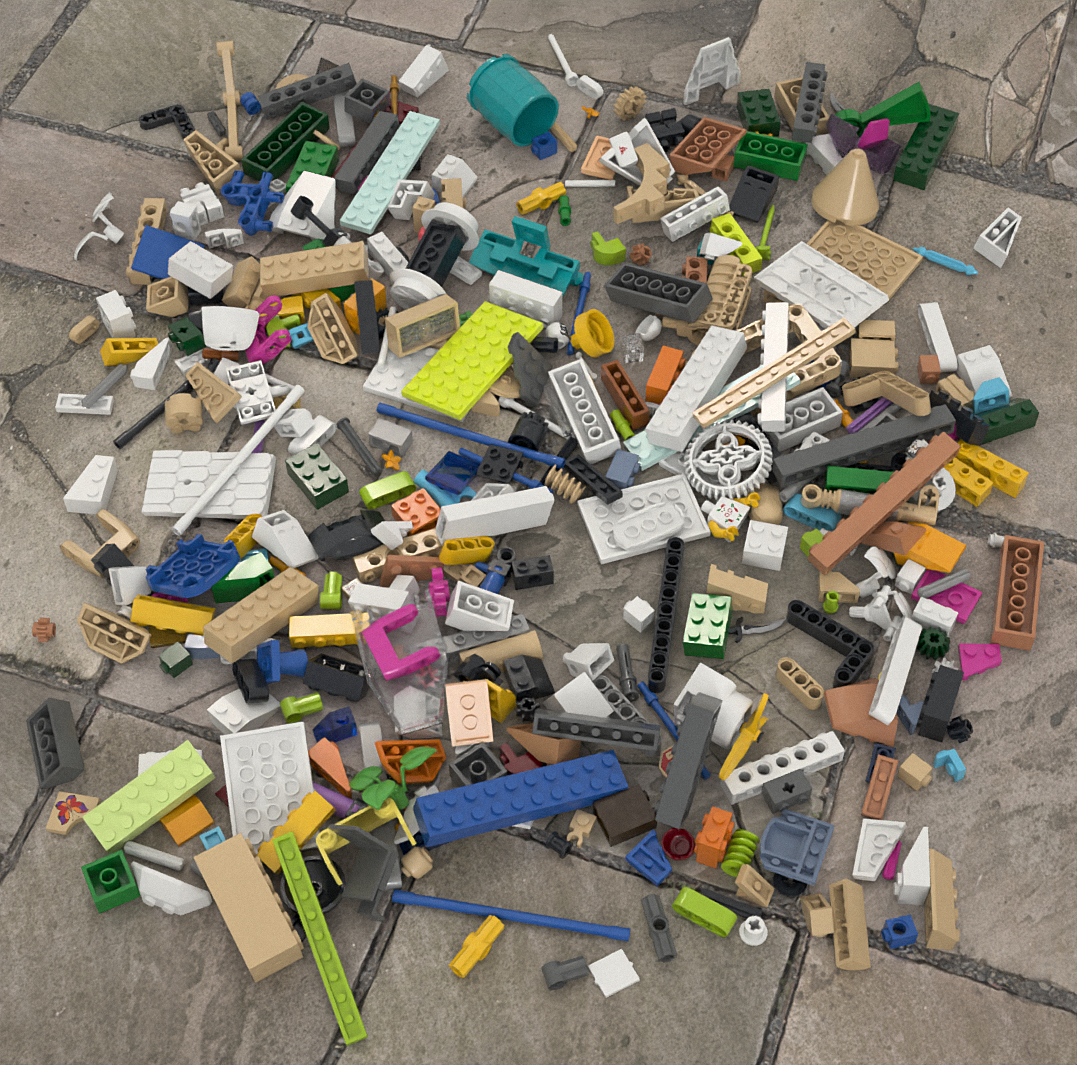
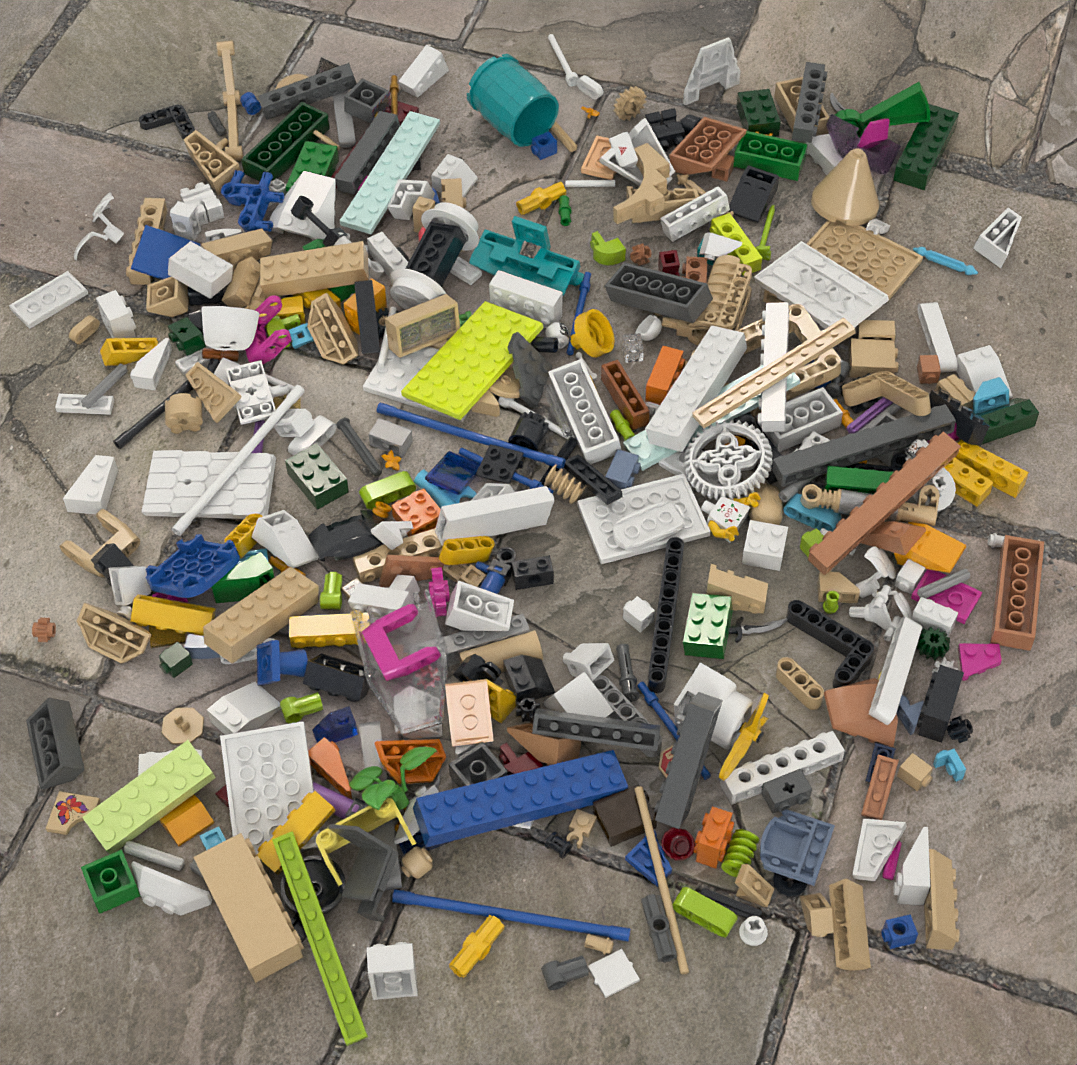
(48, 299): none -> white tile
(182, 725): none -> tan piece
(240, 247): none -> tan wedge
(250, 681): black beam -> none
(381, 509): none -> light orange bush
(392, 971): none -> white brick
(599, 944): none -> tan pin
(661, 880): none -> tan piece
(669, 262): none -> dark red brick
(877, 226): none -> white plate

